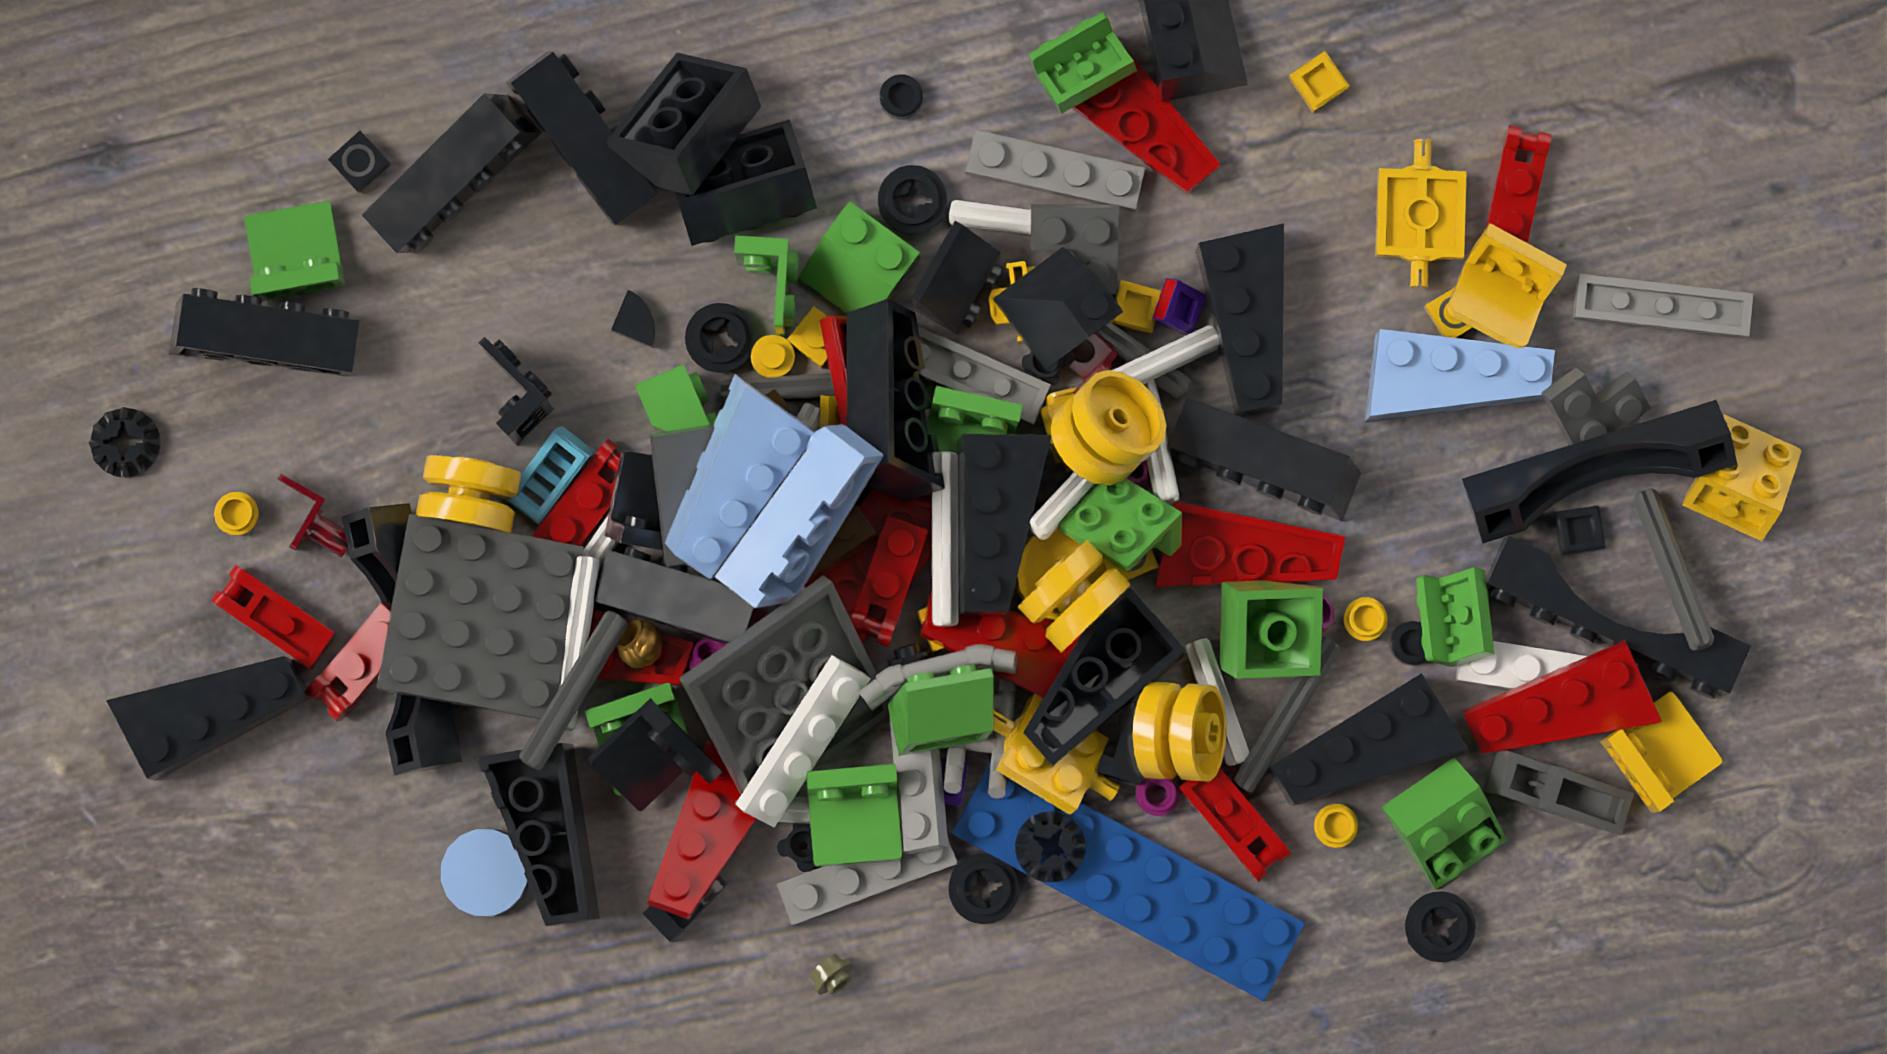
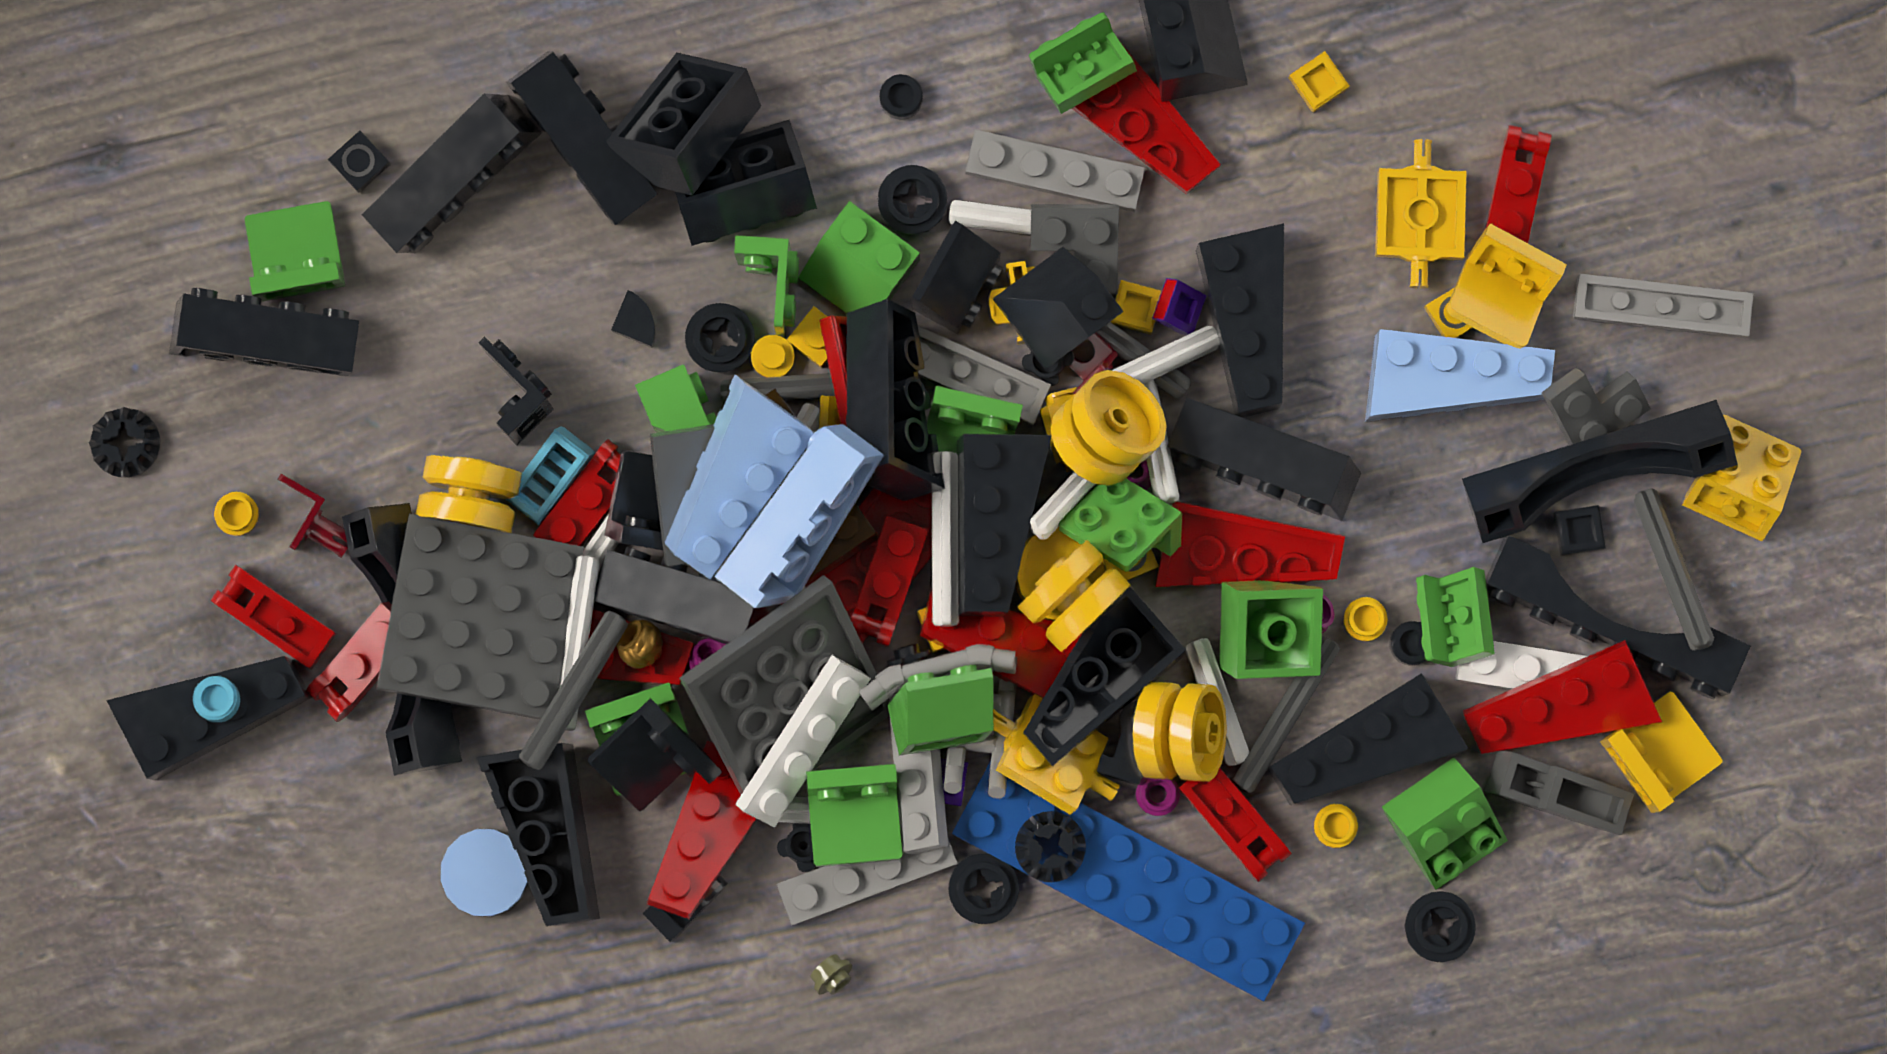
(216, 699): none -> medium azure tile

